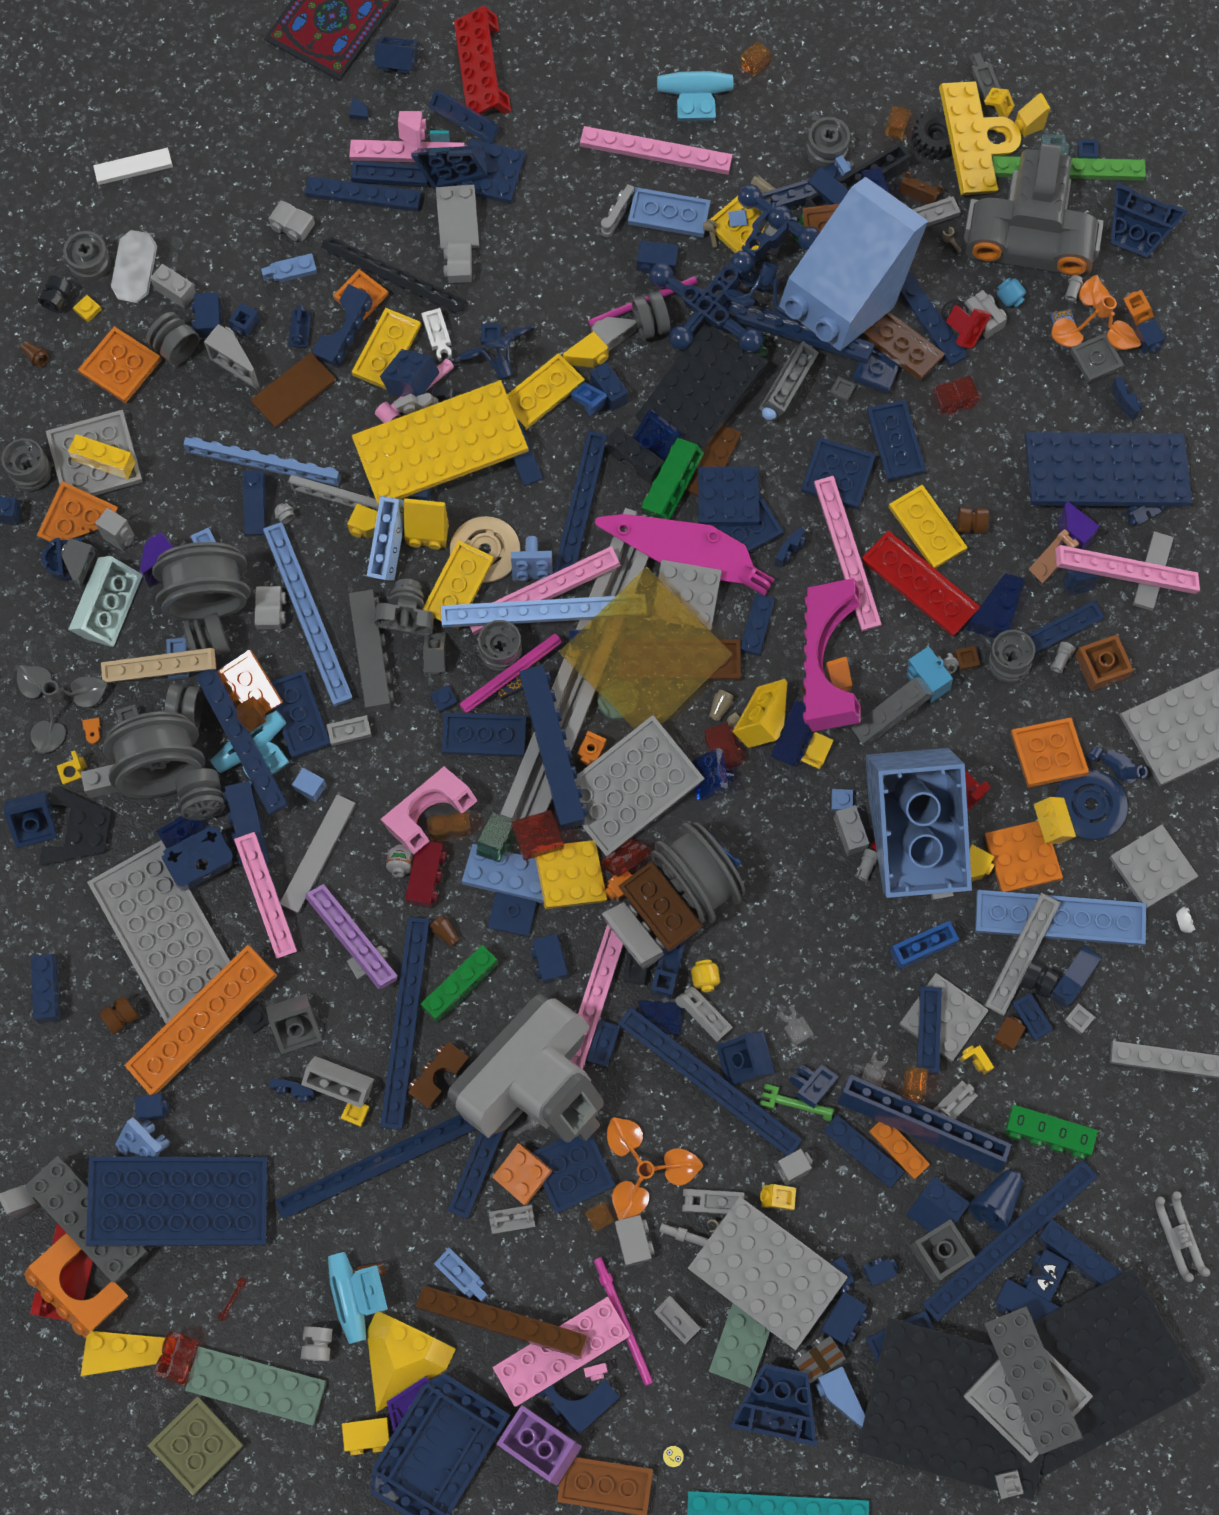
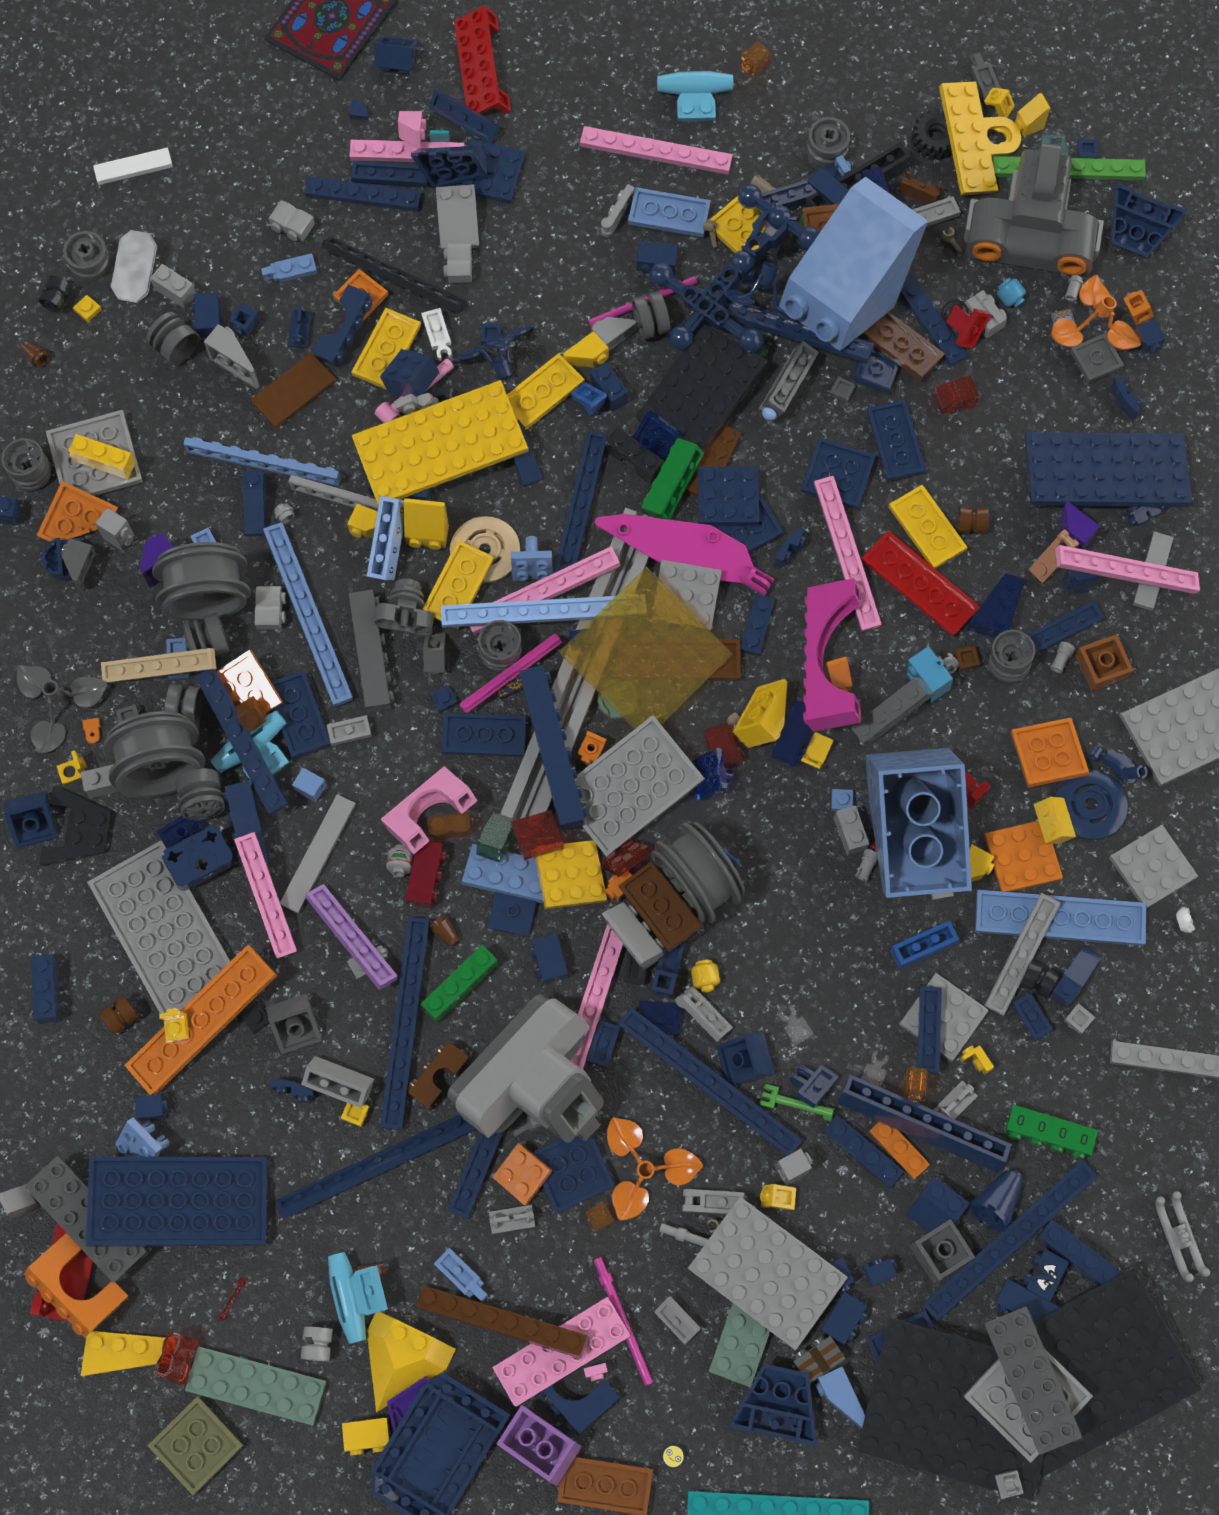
(105, 601): light aqua slope -> none
(119, 364): orange plate -> none
(175, 1025): none -> yellow bracket
(633, 1240): light grey brick -> none
(721, 703): dark tan cone -> none
(737, 218): medium blue sticker -> none
(897, 122): clear orange brick -> none
(1009, 1033): reddish brown brick -> none

